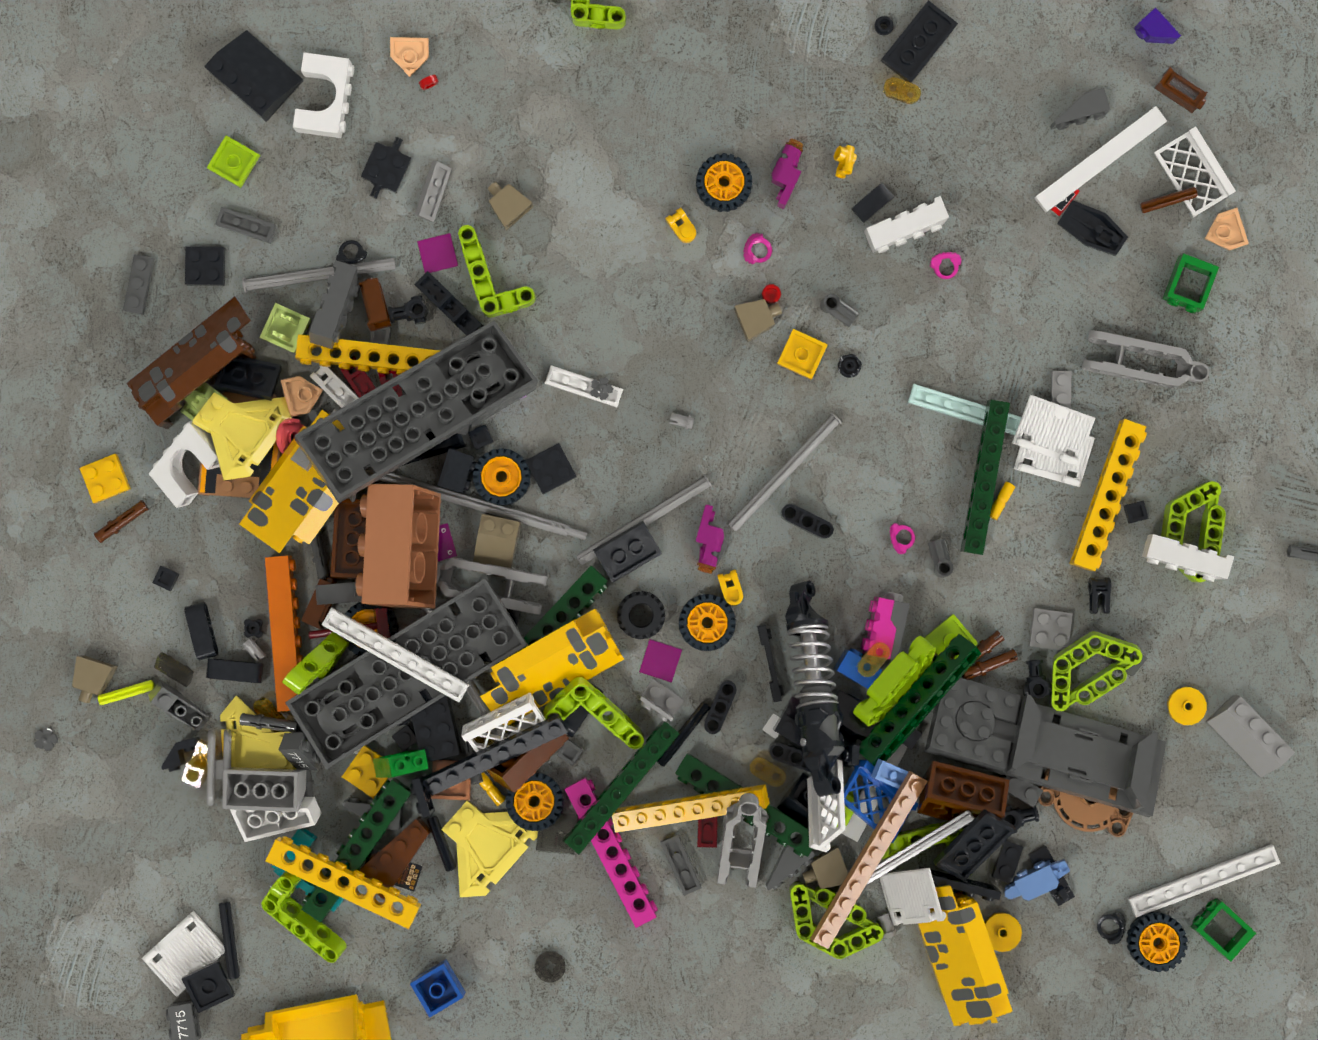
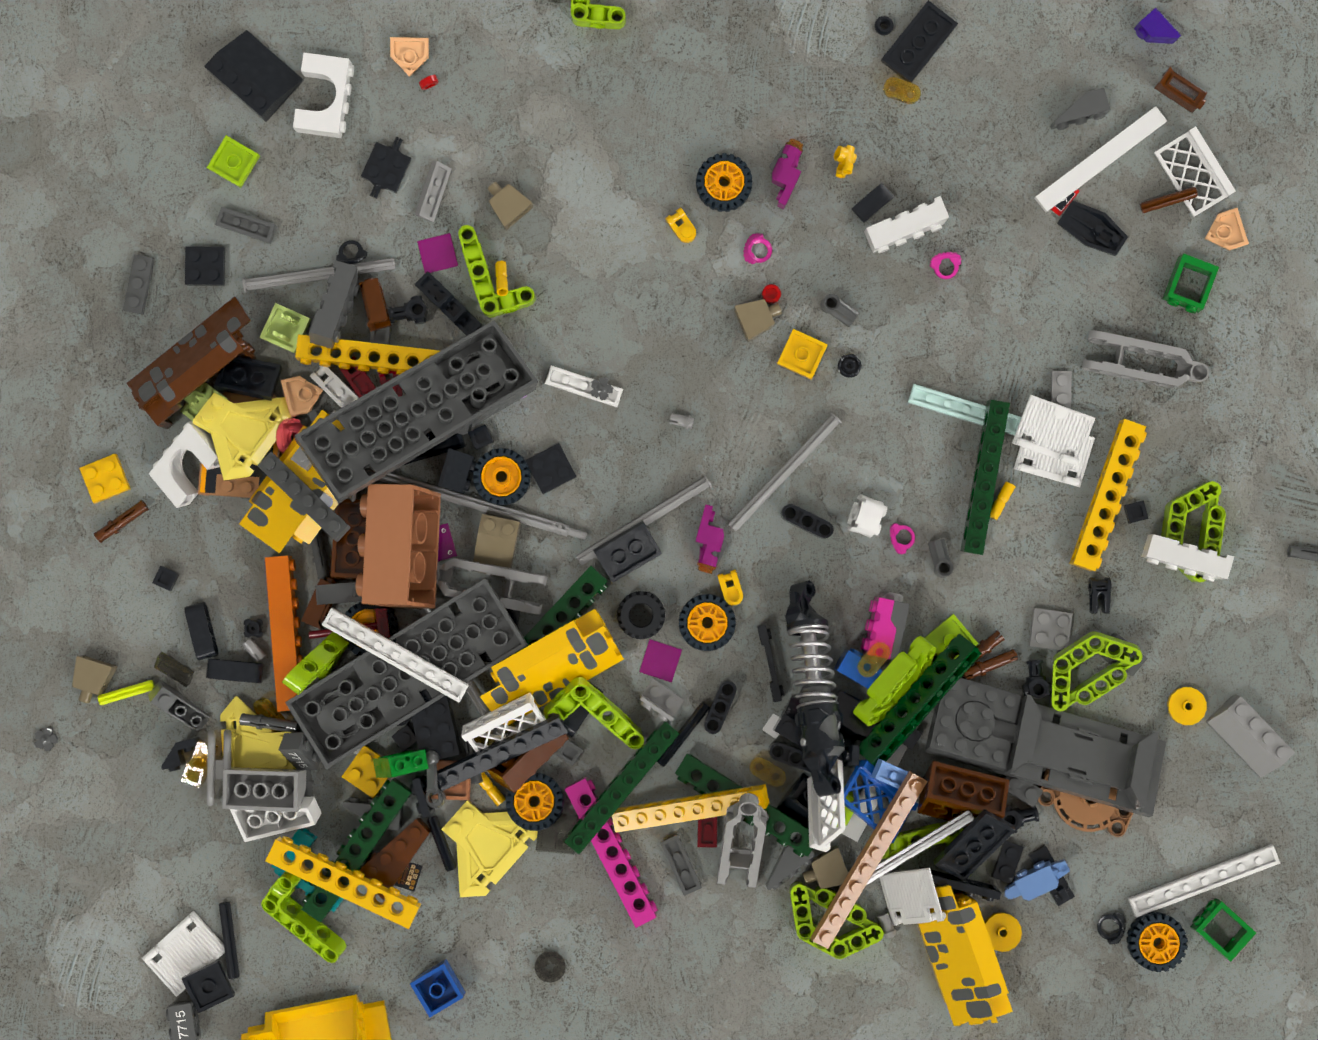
(304, 496): none -> dark grey plate
(432, 786): none -> dark grey piece
(501, 278): none -> yellow piece
(866, 516): none -> white brick

